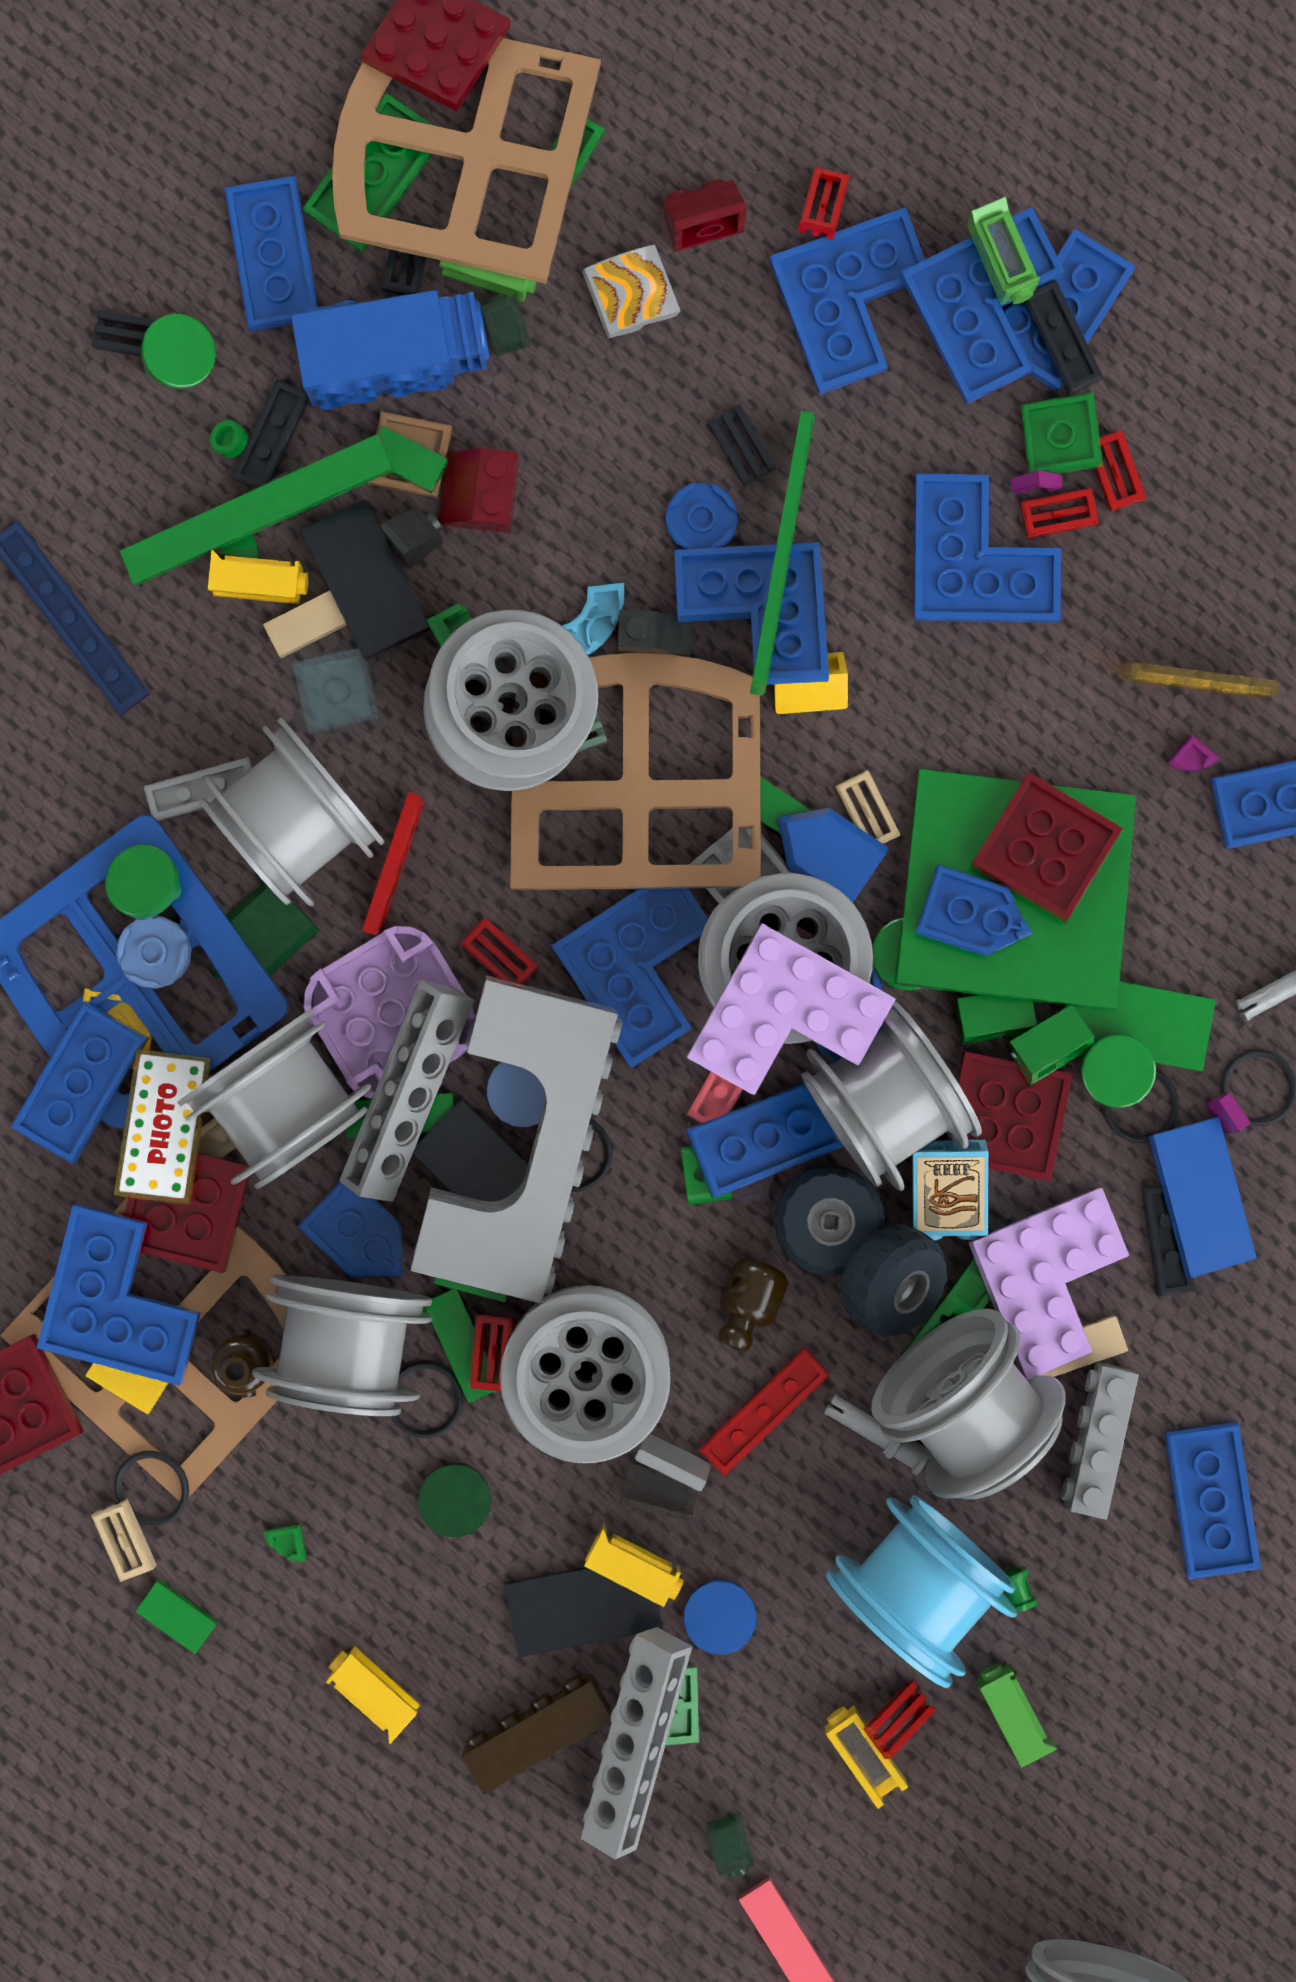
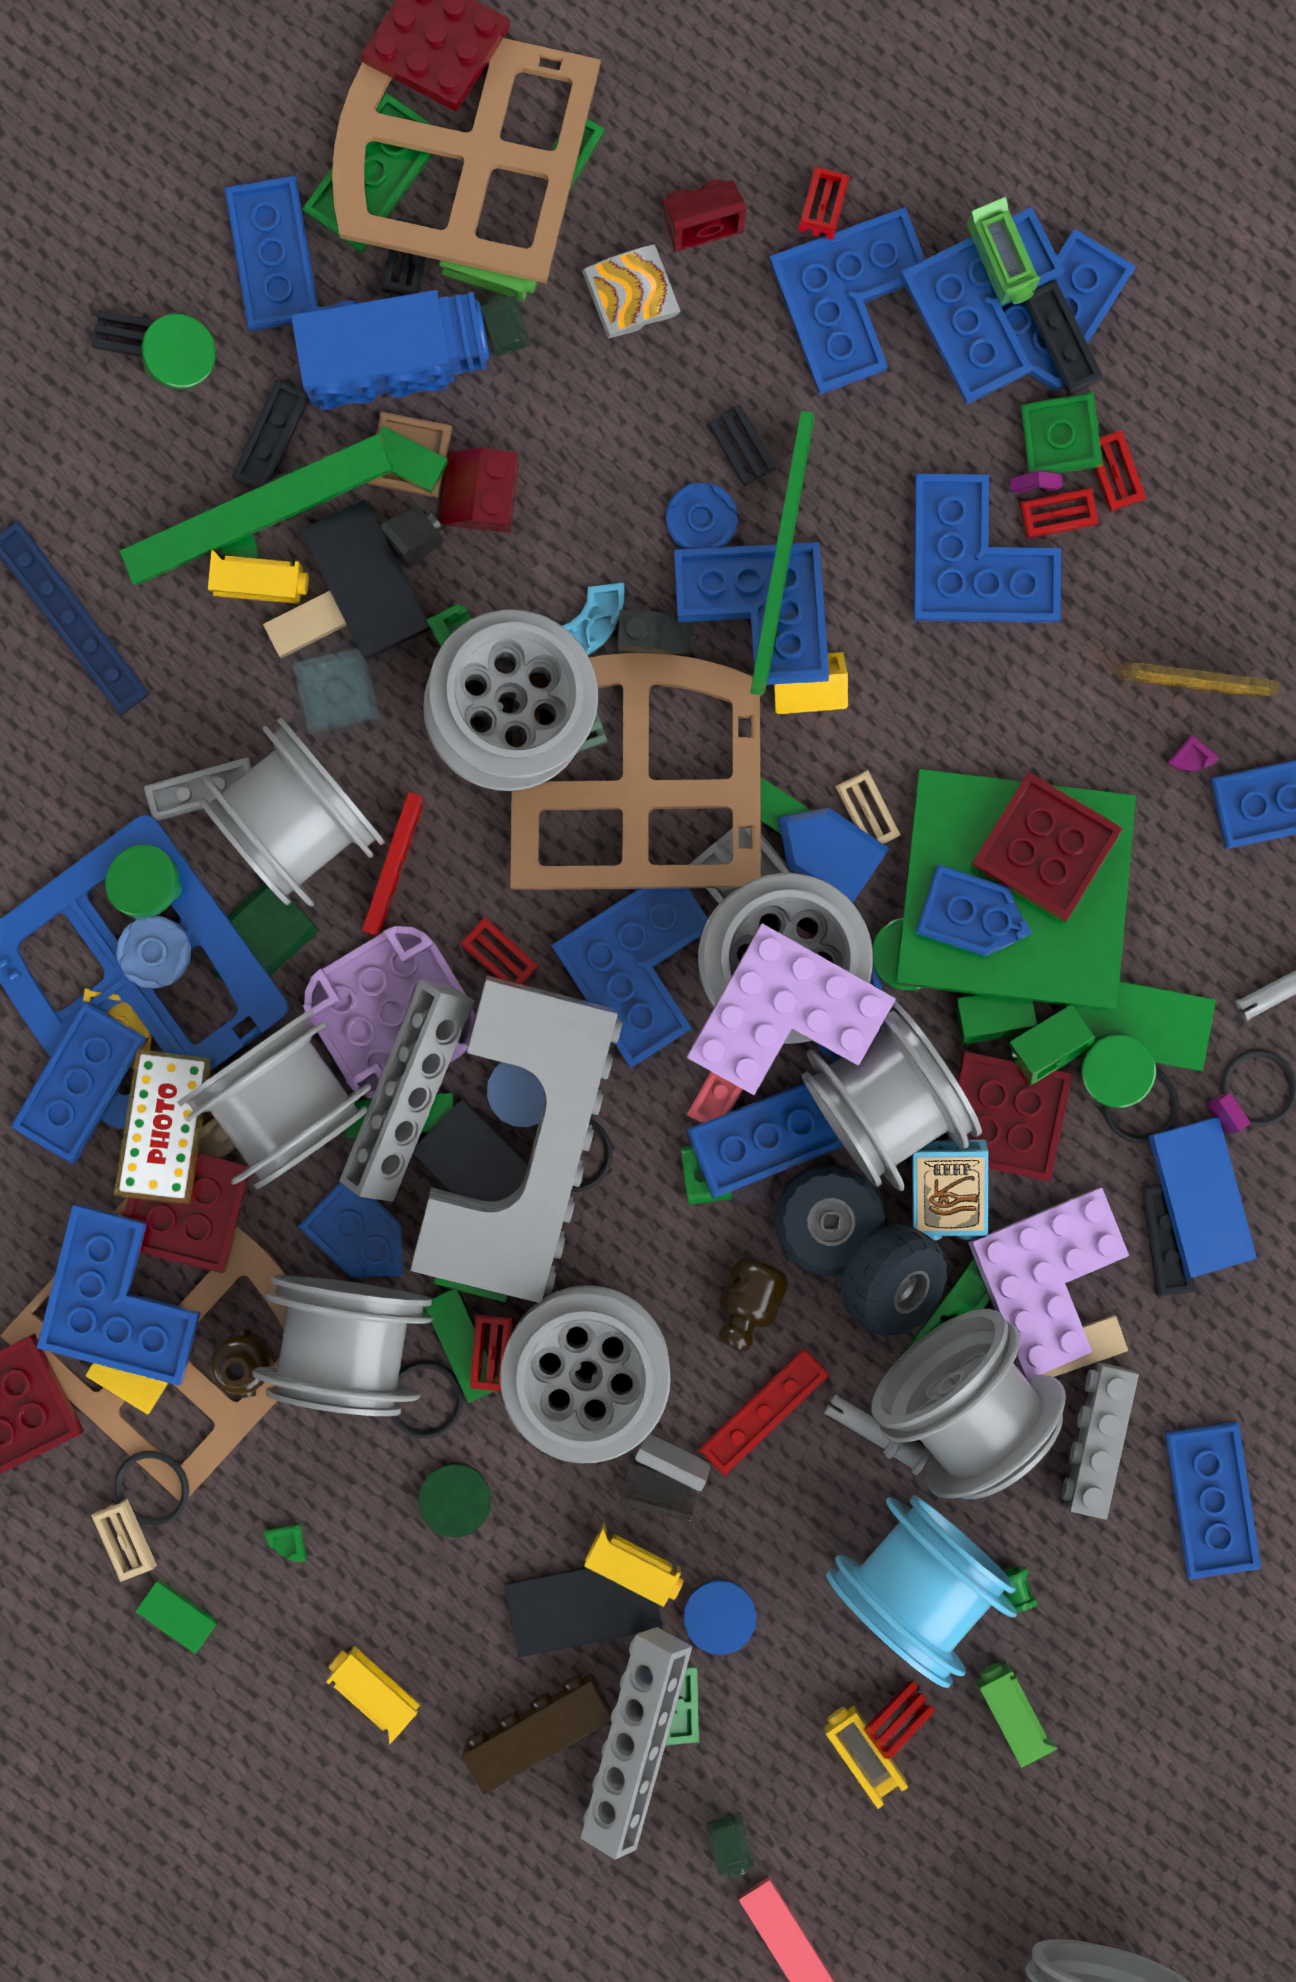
(228, 439): green tile -> none

